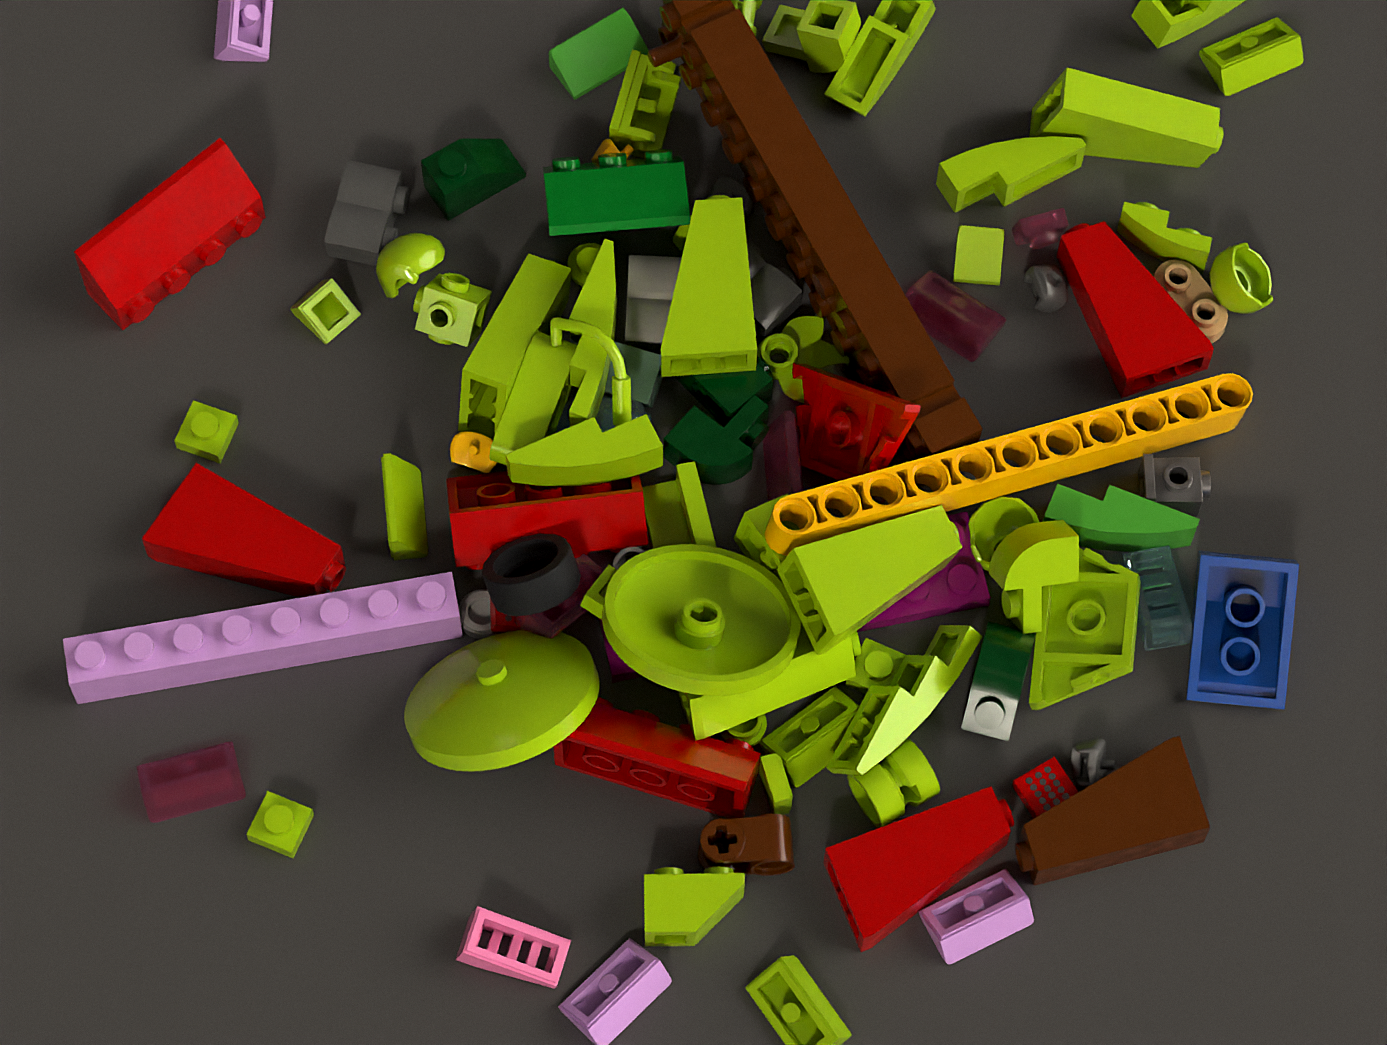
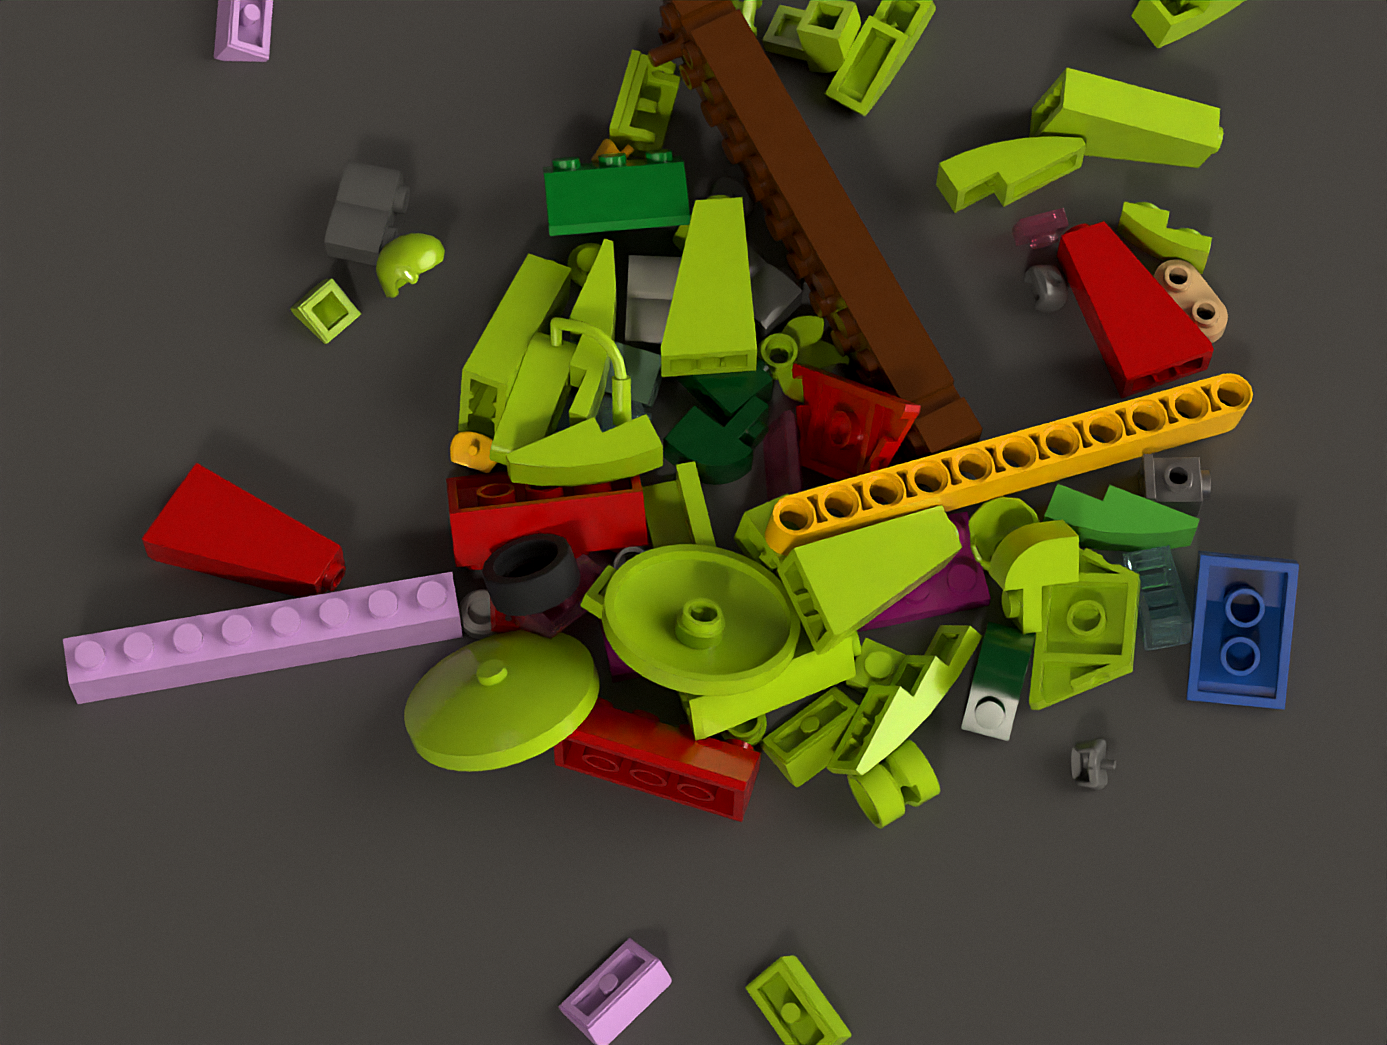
(170, 235): red slope -> none
(191, 782): clear pink slope -> none
(206, 431): lime plate -> none
(280, 824): lime plate -> none
(404, 508): lime slope -> none
(451, 309): lime brick -> none
(469, 173): dark green slope -> none
(507, 965): bright pink slope -> none
(596, 53): bright green slope -> none
(687, 906): lime slope -> none
(753, 844): reddish brown piece -> none
(775, 784): lime tile -> none
(912, 862): red slope -> none
(954, 316): clear pink slope -> none
(977, 916): lavender slope -> none
(978, 255): lime slope -> none
(1044, 787): red tile -> none
(1118, 819): reddish brown slope -> none
(1241, 279): lime hair -> none
(1253, 56): lime slope -> none

